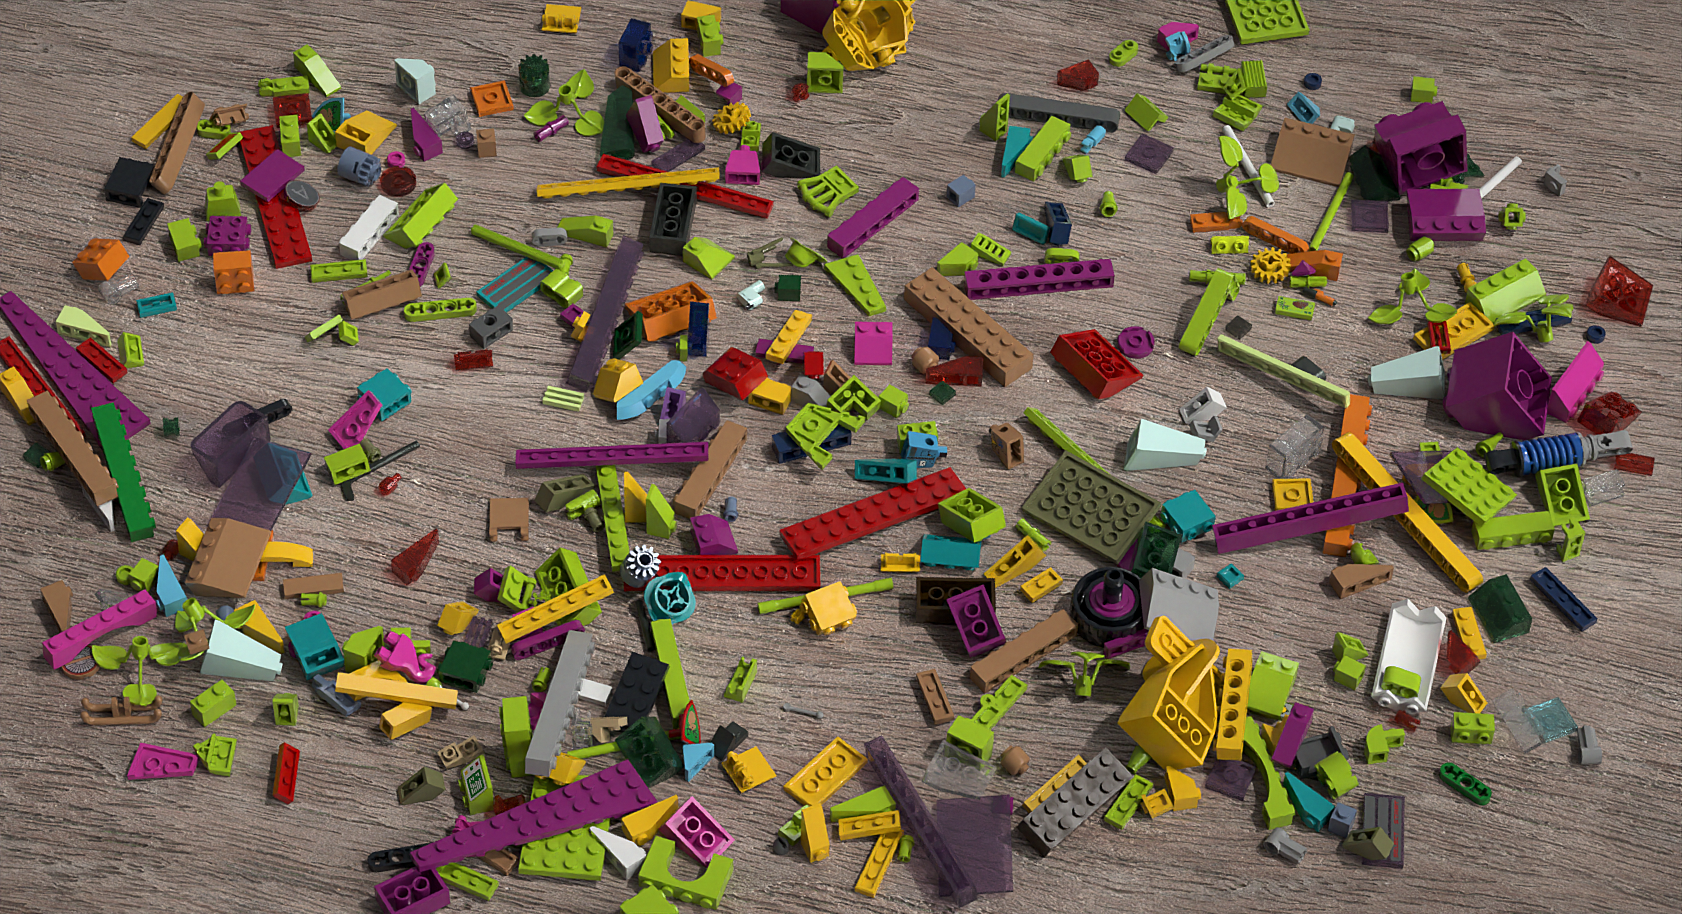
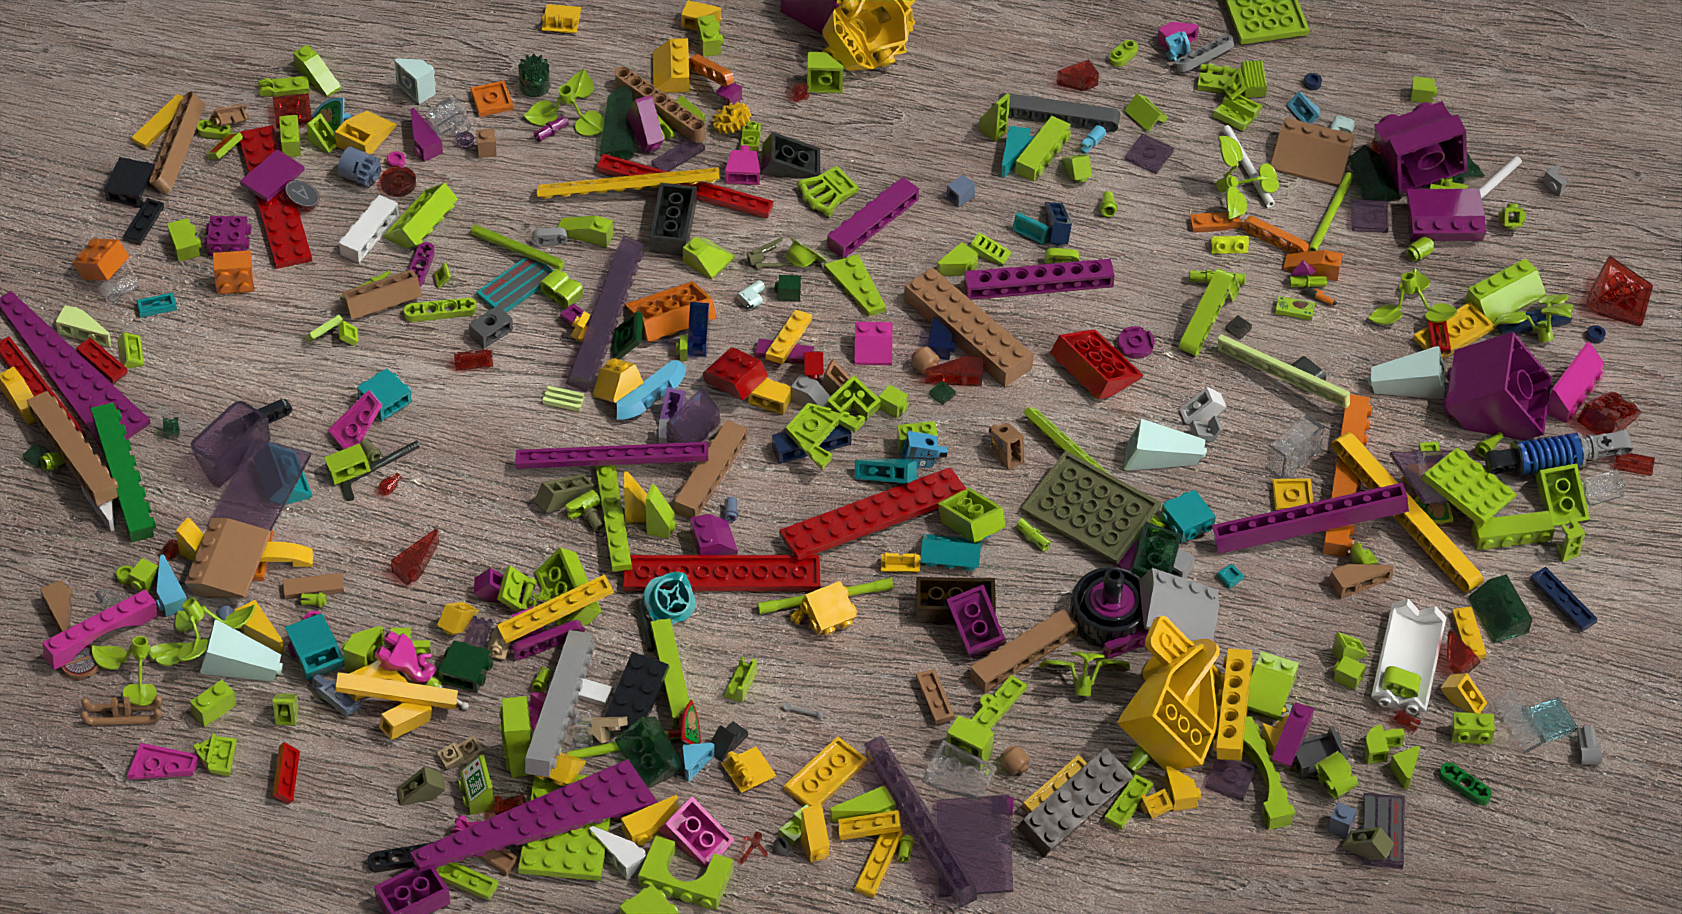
(196, 642): medium nougat plate -> none
(221, 201): lime torso -> none
(338, 271): lime tile -> none
(509, 514): medium nougat flag -> none
(568, 261): lime pin -> none
(635, 45): clear blue brick -> none
(639, 566): sand blue gear -> none
(755, 842): none -> clear red plant
(1016, 561): yellow slope -> none
(1041, 585): yellow plate -> none
(1270, 265): yellow gear -> none
(1280, 843): light grey piece -> none
(1311, 807): teal slope -> none
(1404, 764): none -> lime slope
(1467, 278): yellow pin -> none

